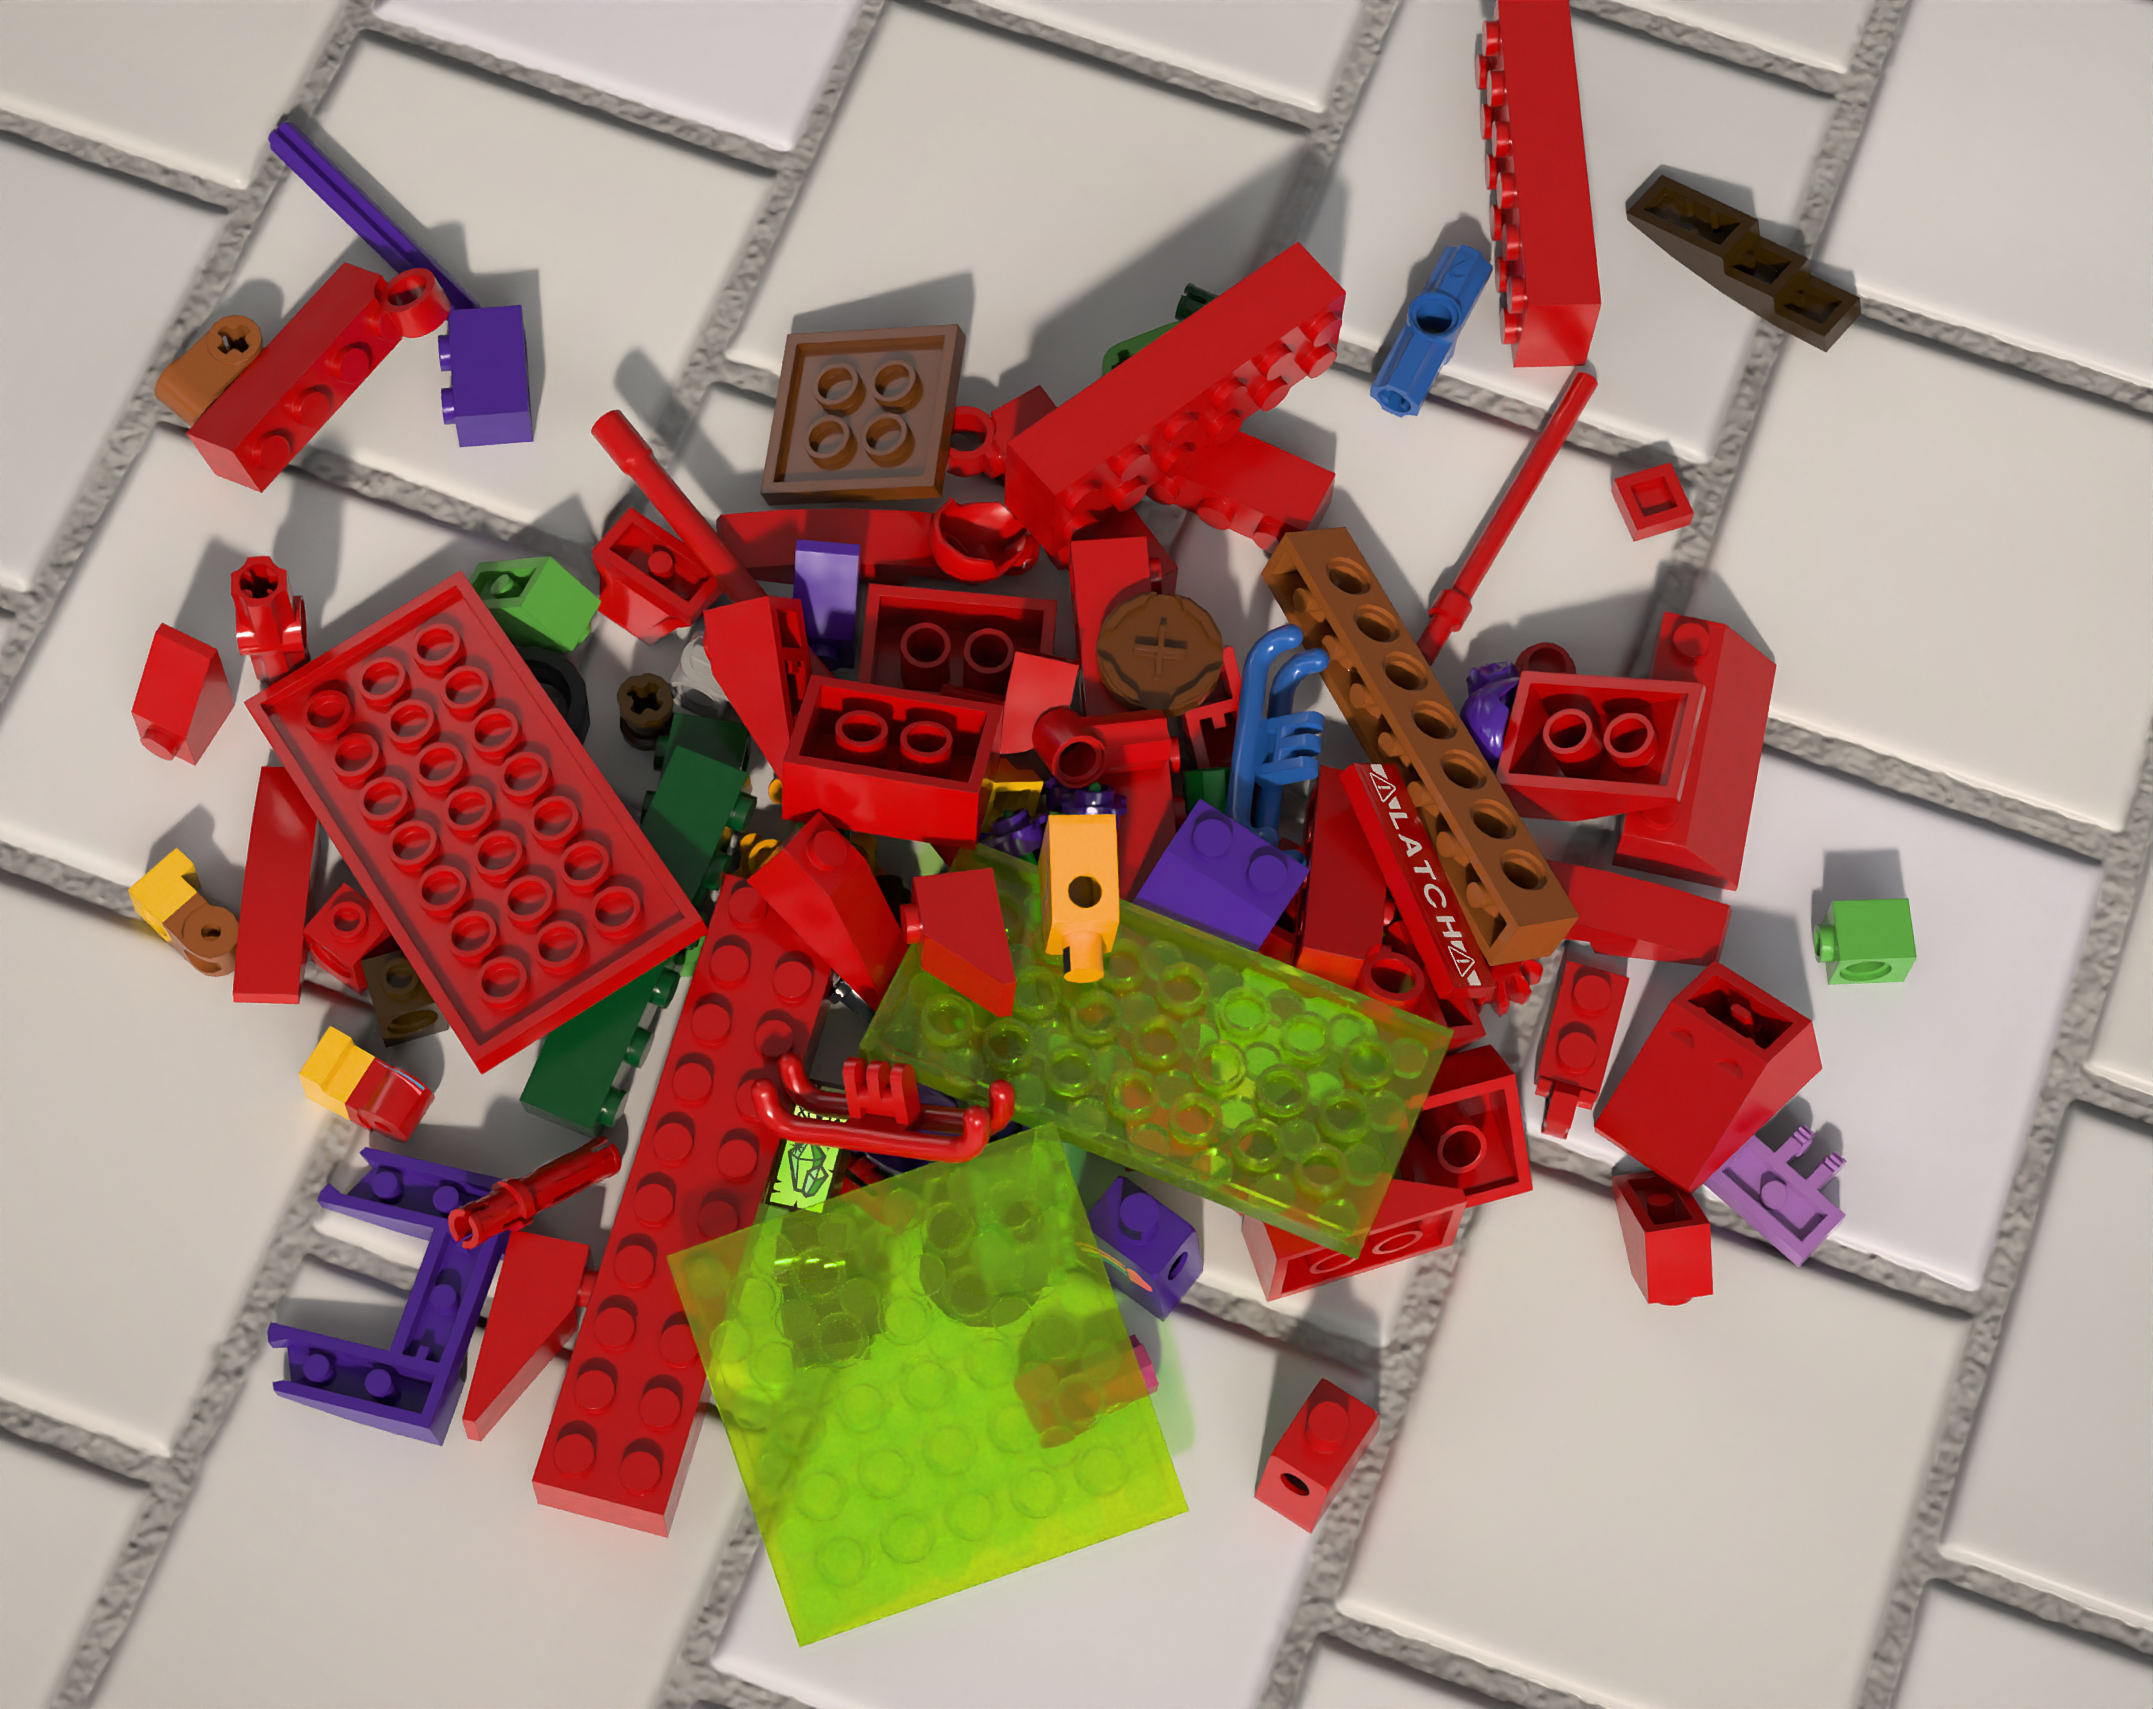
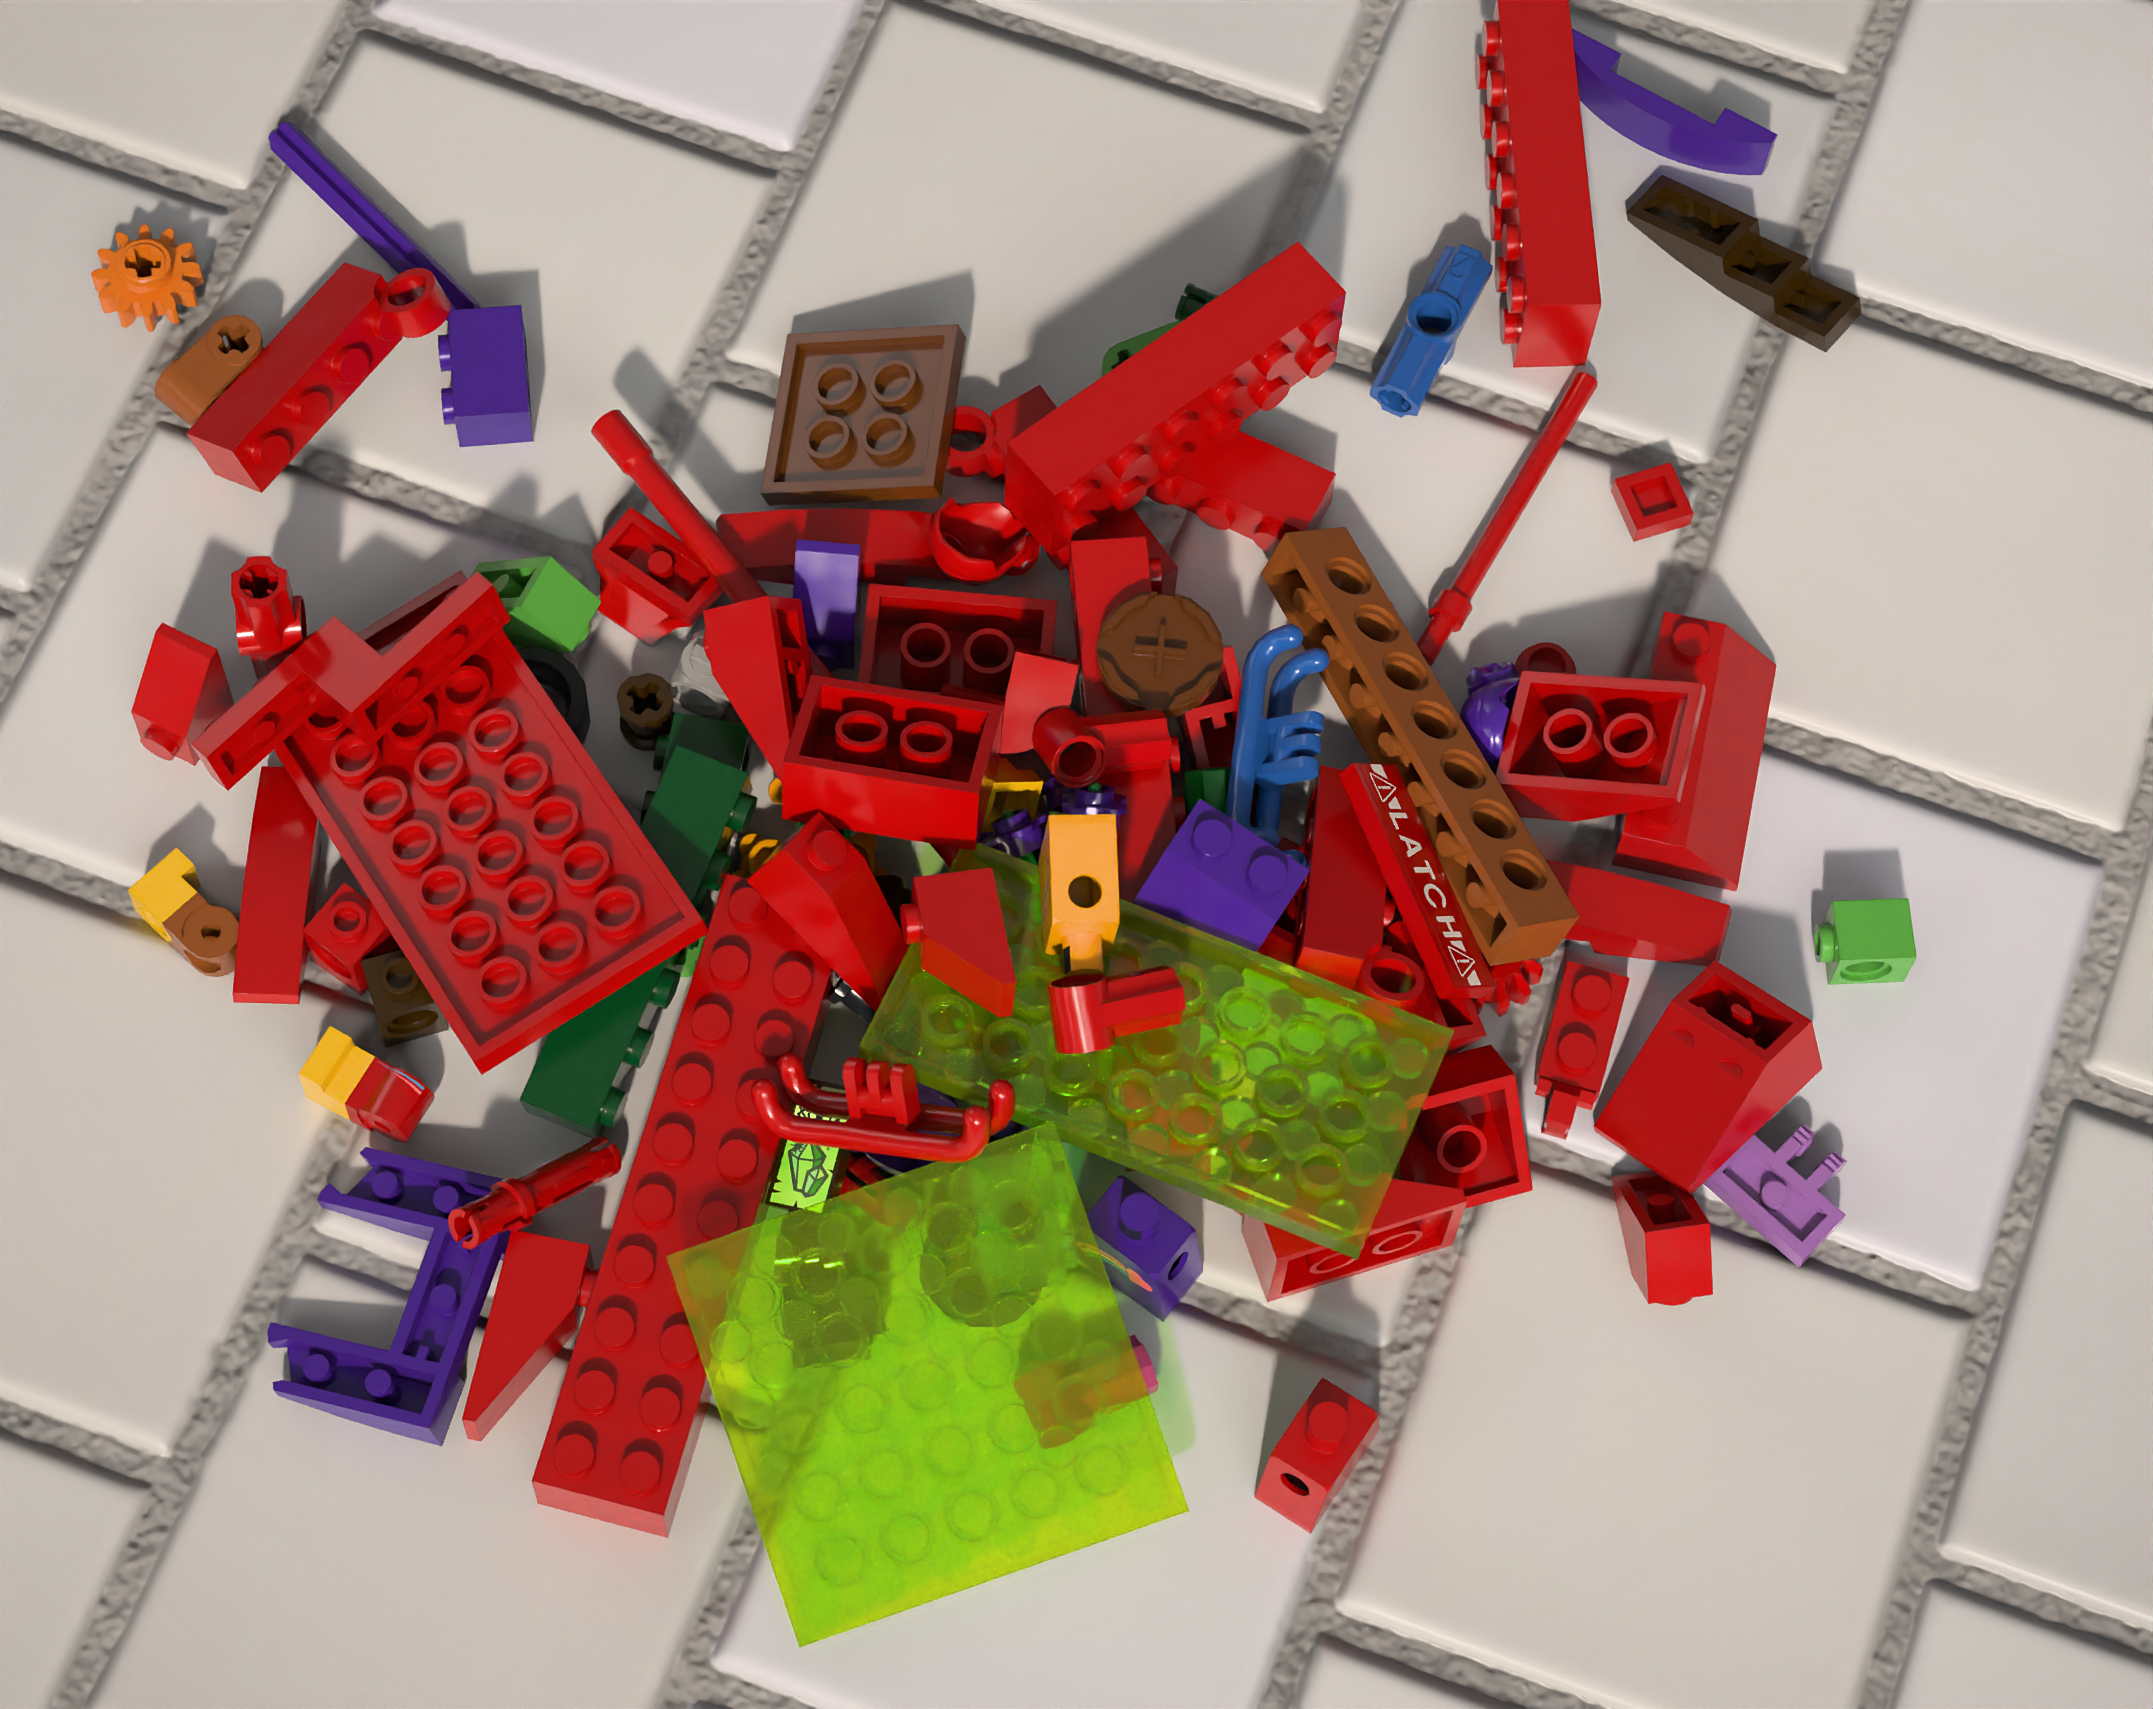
(147, 277): none -> orange gear
(351, 681): none -> red bracket
(1096, 1008): none -> red piece
(1663, 127): none -> dark purple slope

